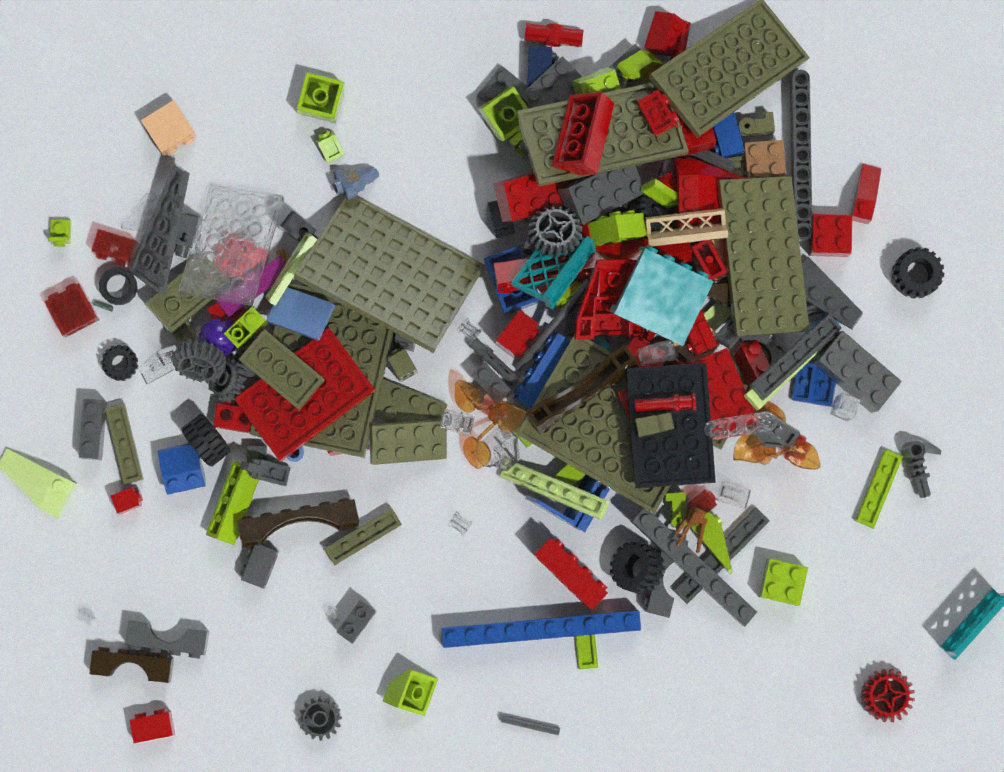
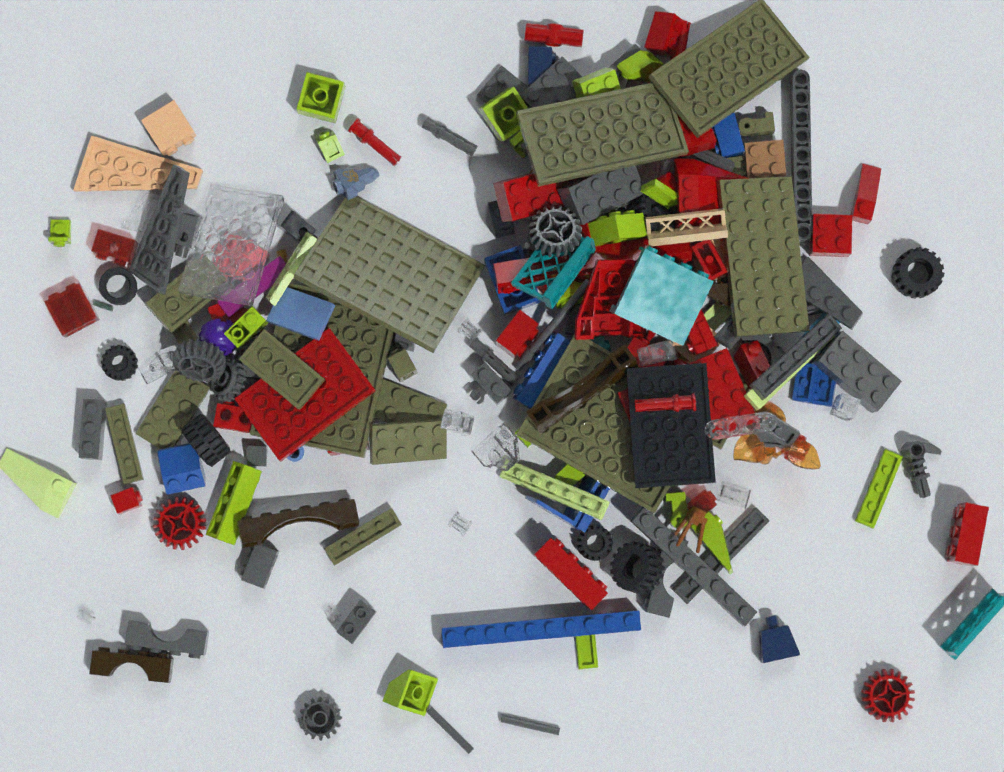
(122, 168): none -> light nougat wing
(152, 726): red brick -> none
(172, 411): none -> olive plate
(184, 515): none -> red gear
(267, 471): dark grey hinge -> none
(367, 136): none -> red pin
(450, 730): none -> dark grey bar
(452, 138): none -> dark grey pin
(504, 414): clear orange plant -> none
(583, 133): red slope -> none
(606, 539): none -> black tyre
(654, 424): olive leg -> none
(658, 112): red bracket -> none
(776, 641): none -> dark blue torso
(783, 582): lime brick -> none
(967, 534): none -> red brick

